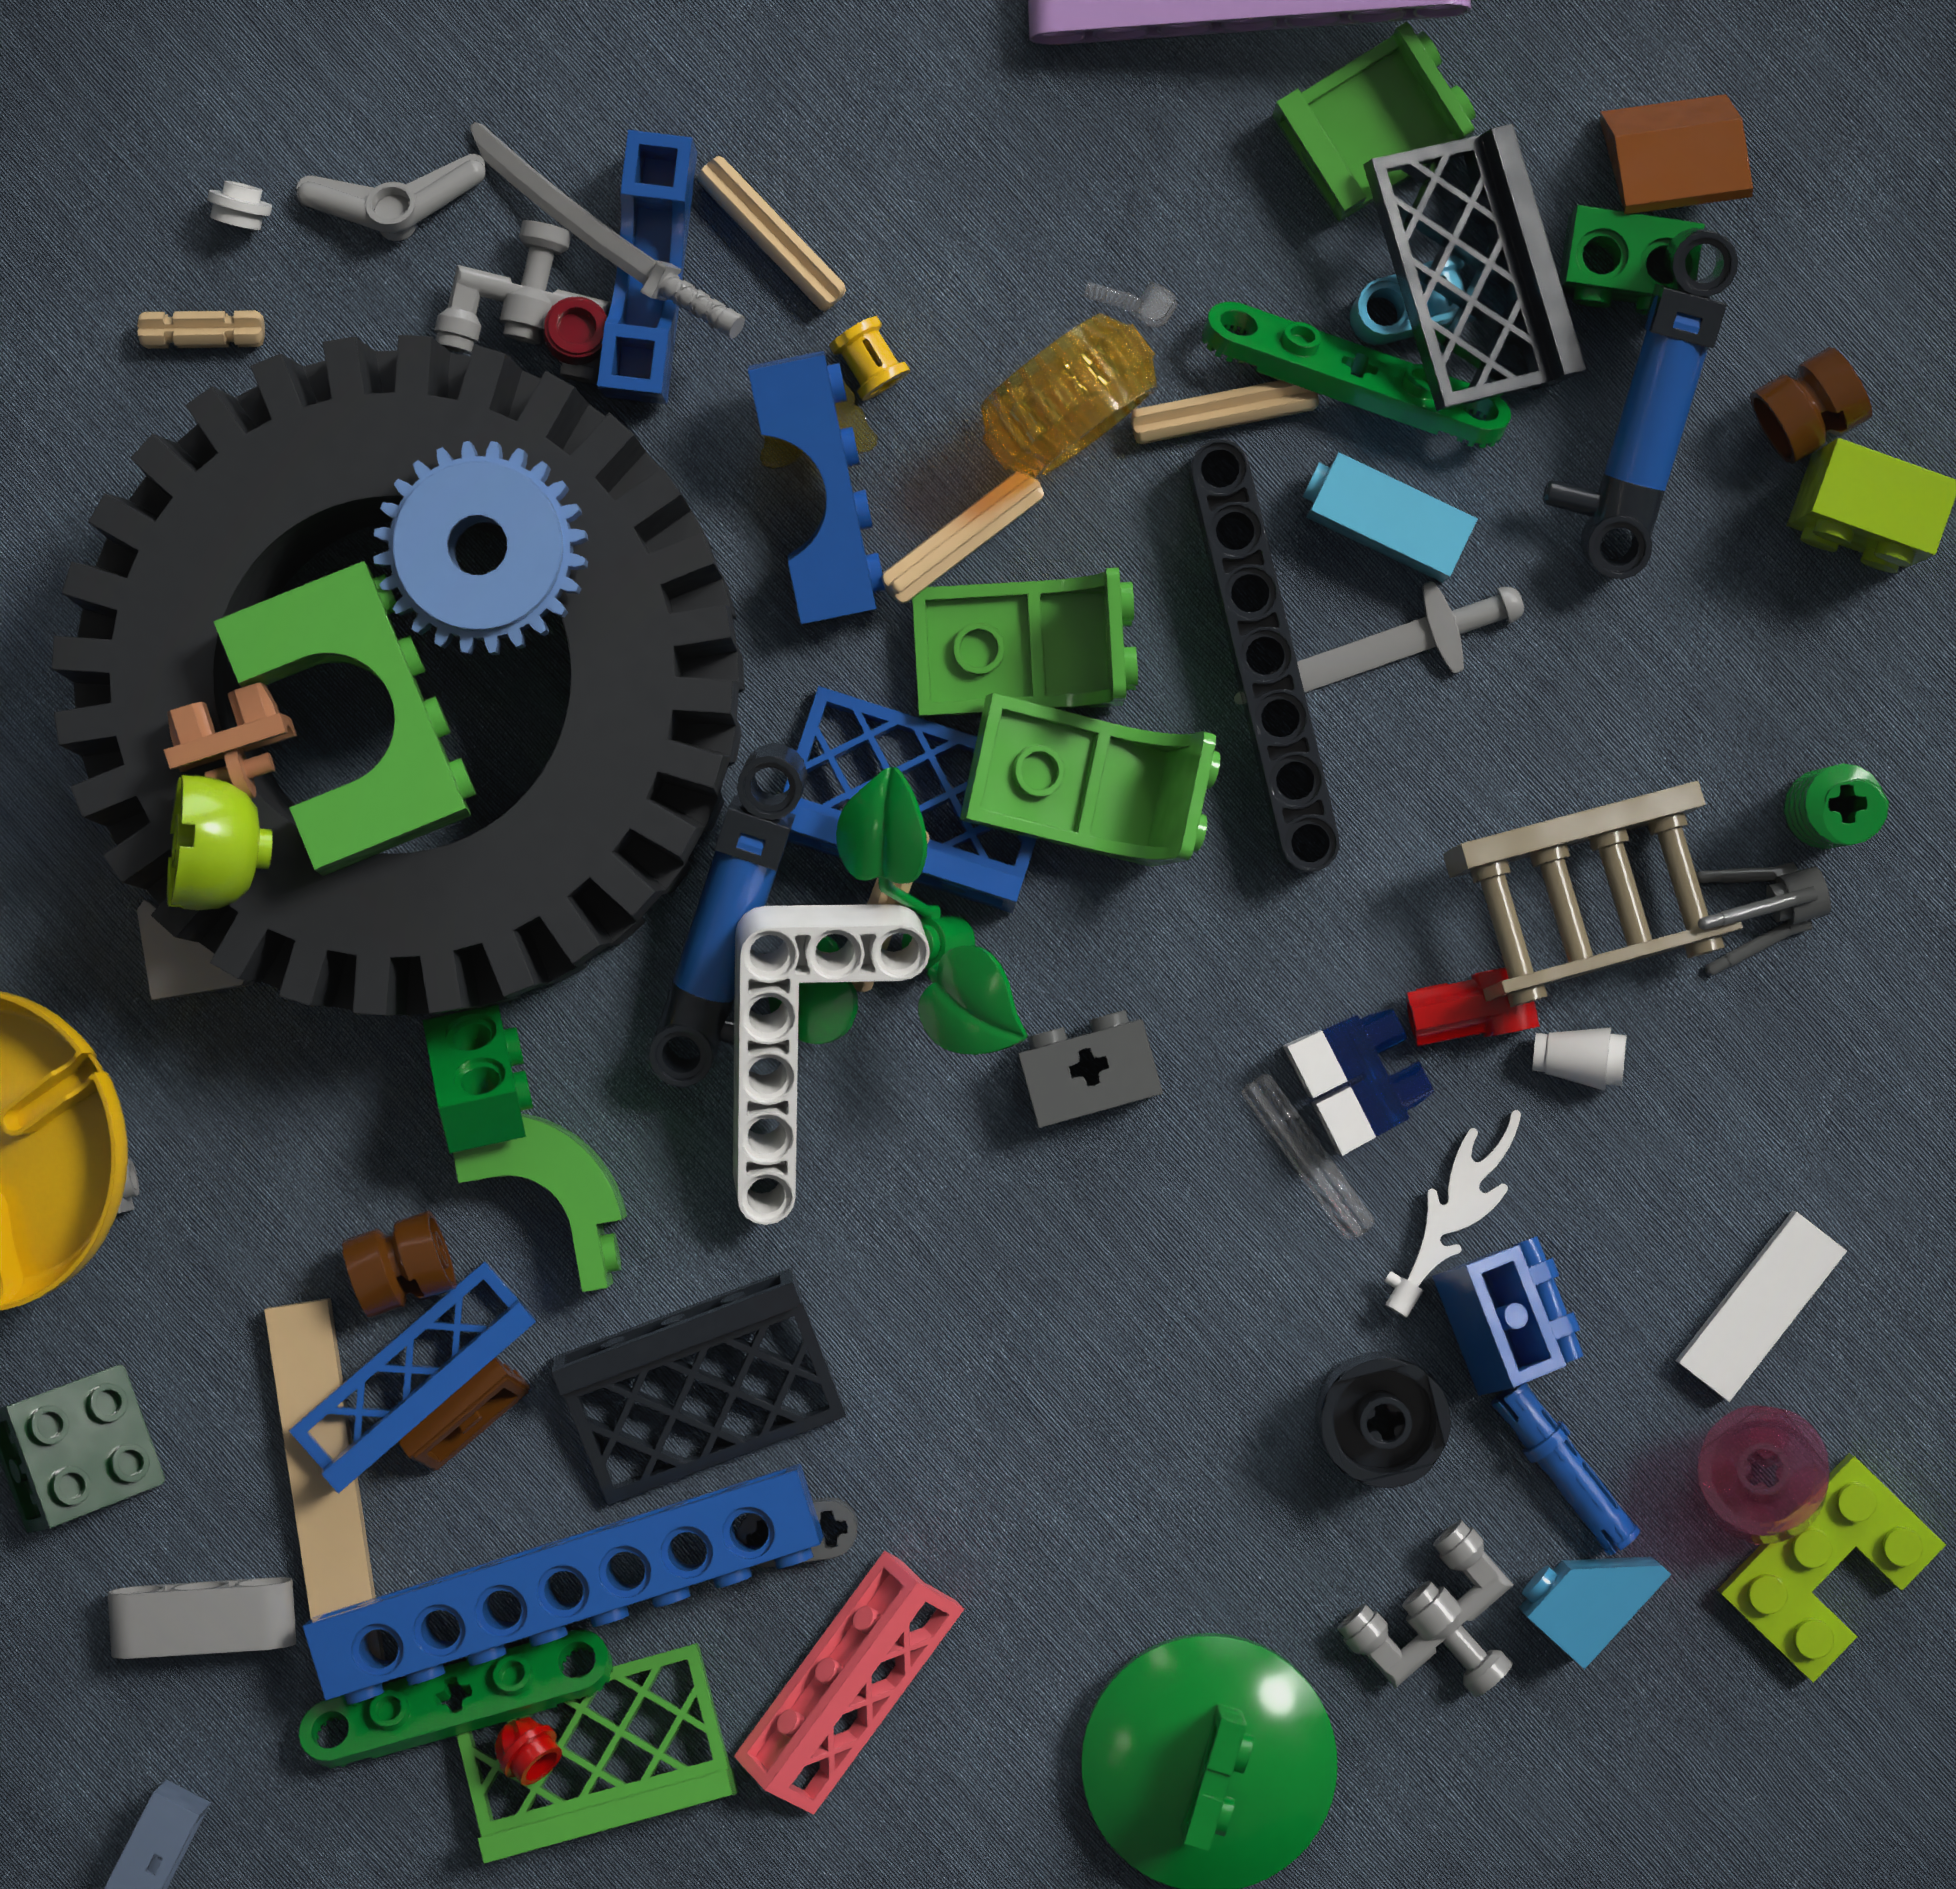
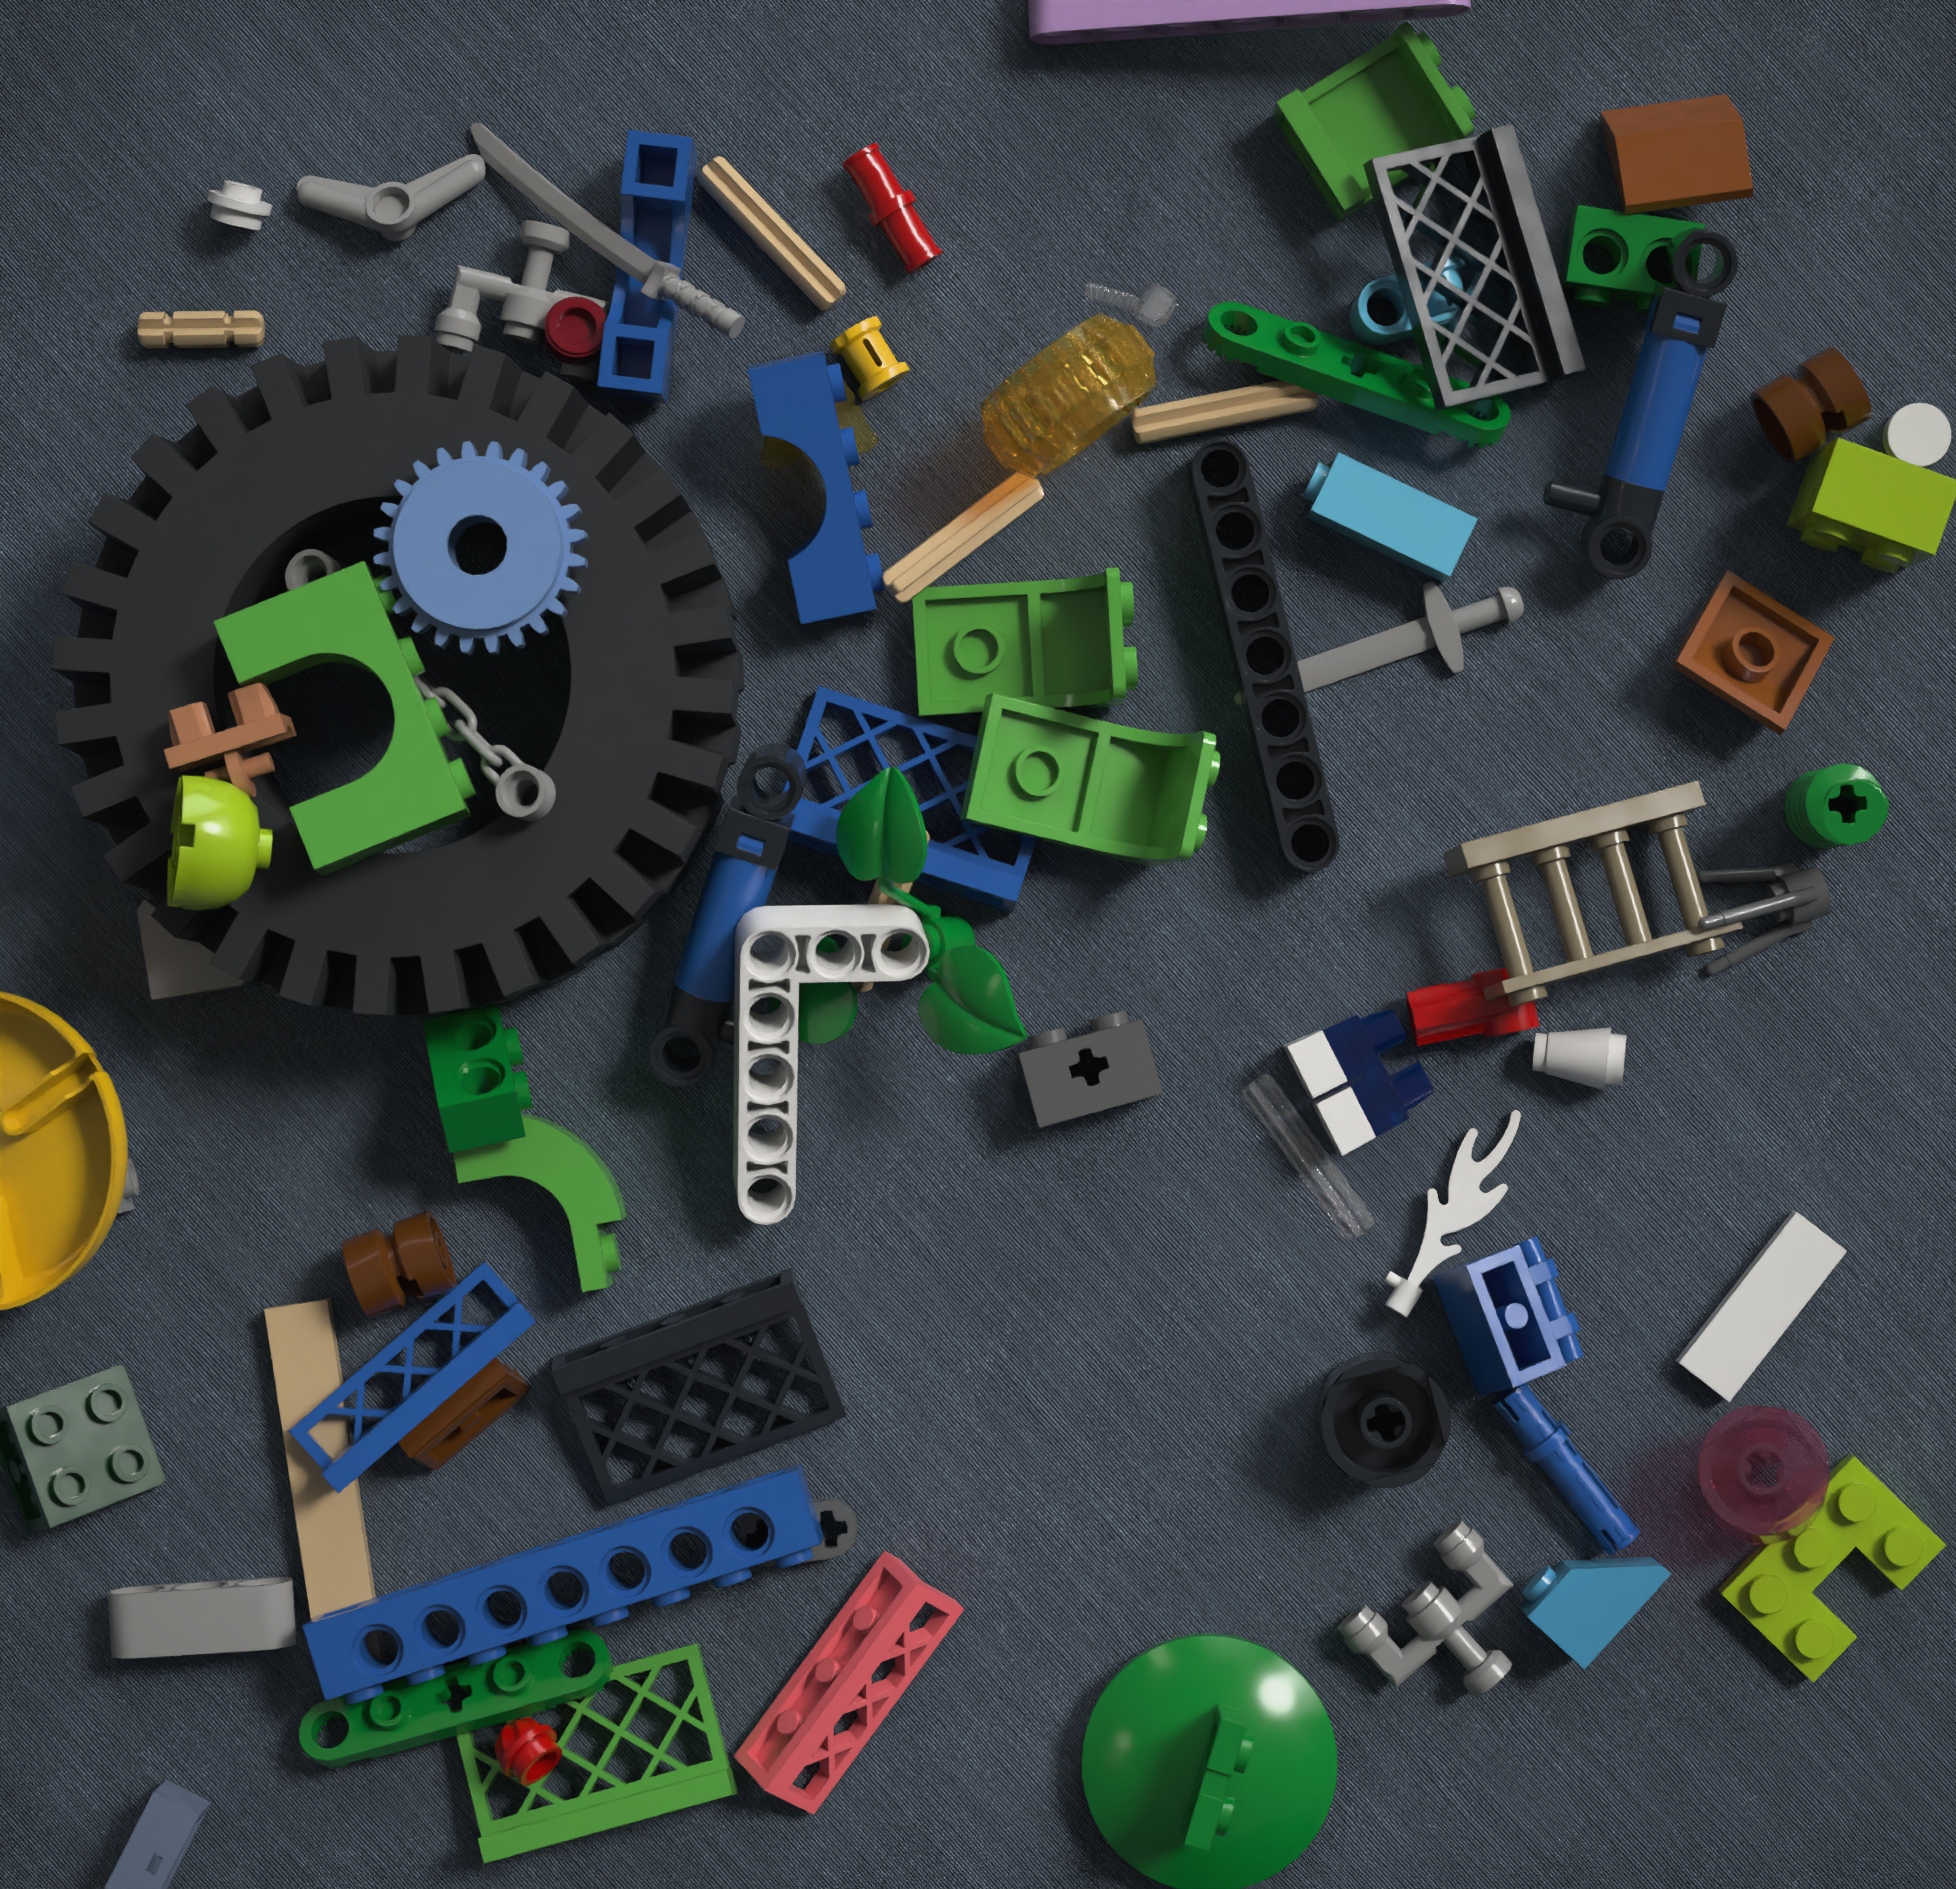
(515, 780): none -> light grey piece
(892, 208): none -> red pin
(1752, 652): none -> dark orange slope
(1917, 434): none -> white tile

